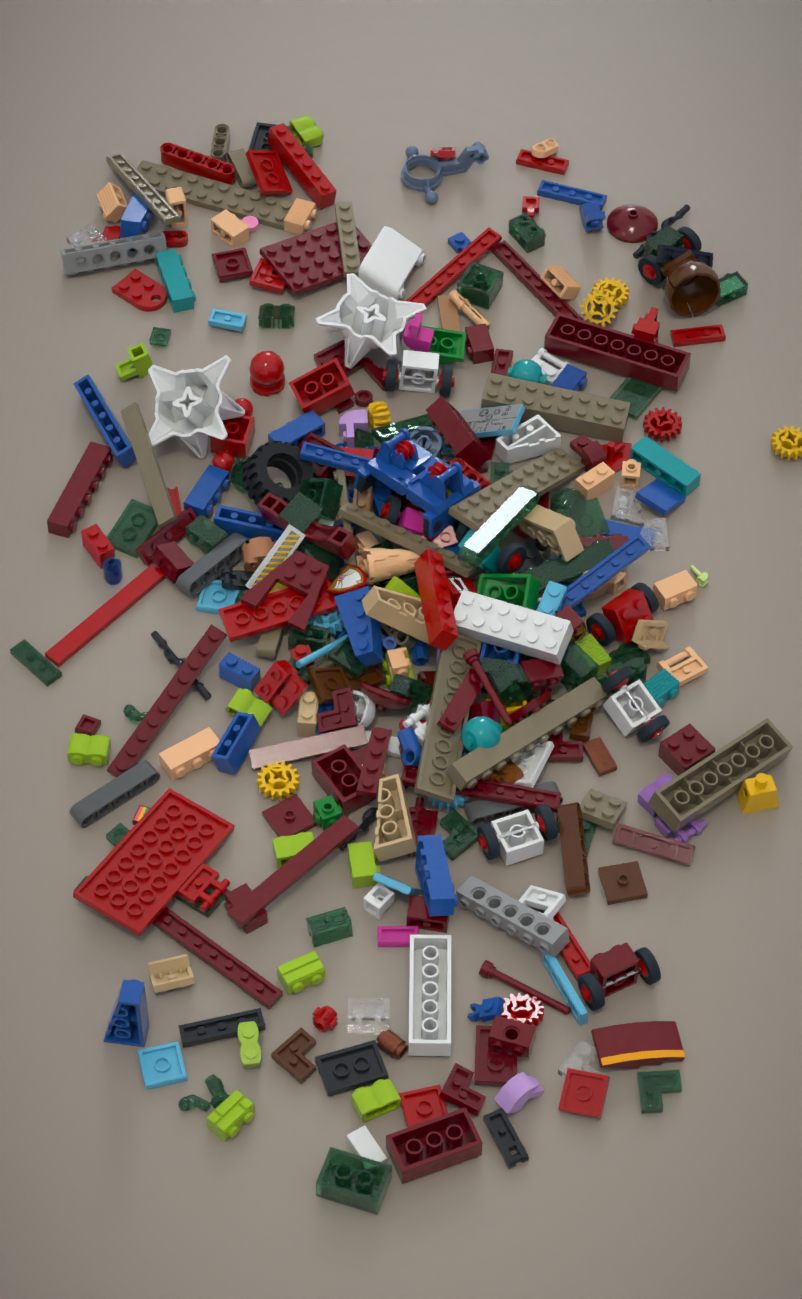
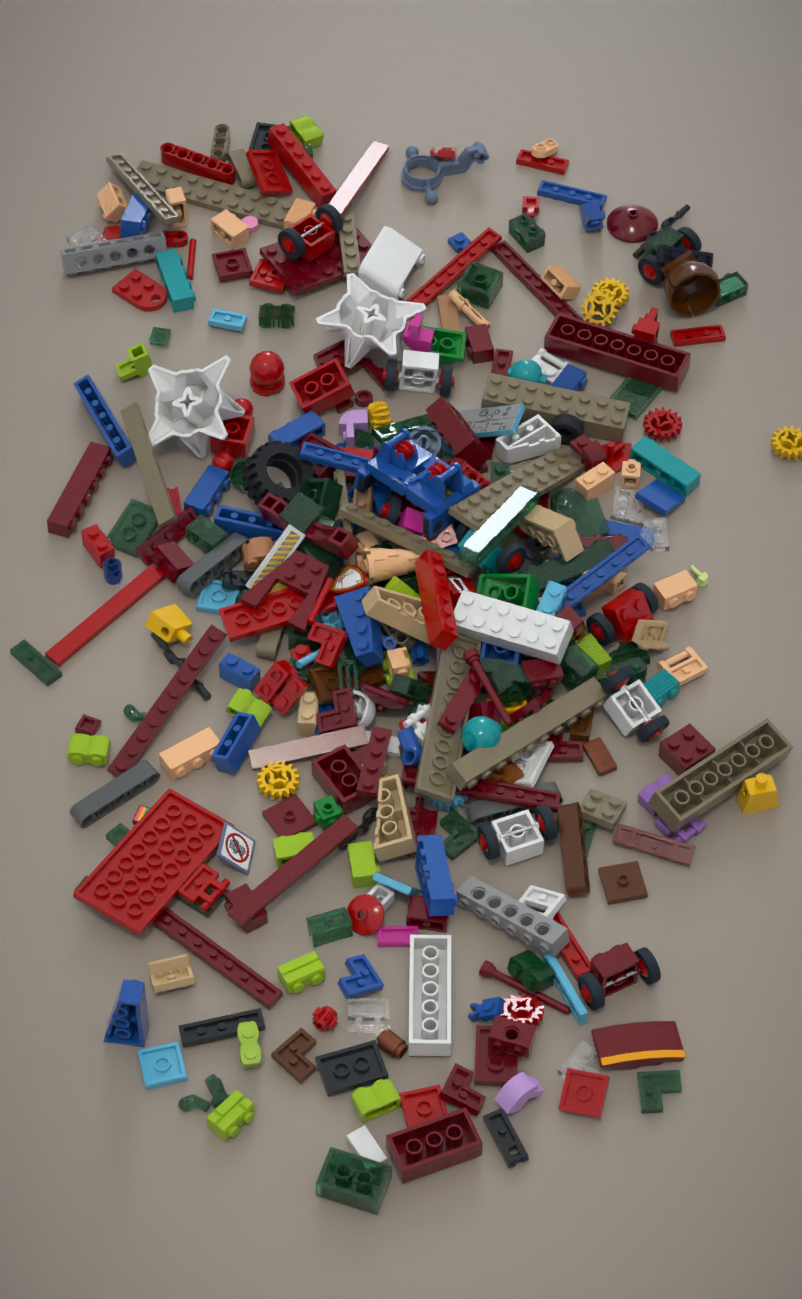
(170, 624): none -> yellow torso
(191, 259): none -> red bar
(236, 848): none -> piece
(311, 234): none -> brick
(319, 602): none -> red bar
(331, 643): none -> red plate
(346, 663): none -> clear green tile
(359, 176): none -> tile
(363, 978): none -> blue plate
(373, 913): none -> red dish
(531, 971): none -> dark green brick
(568, 427): none -> black tyre

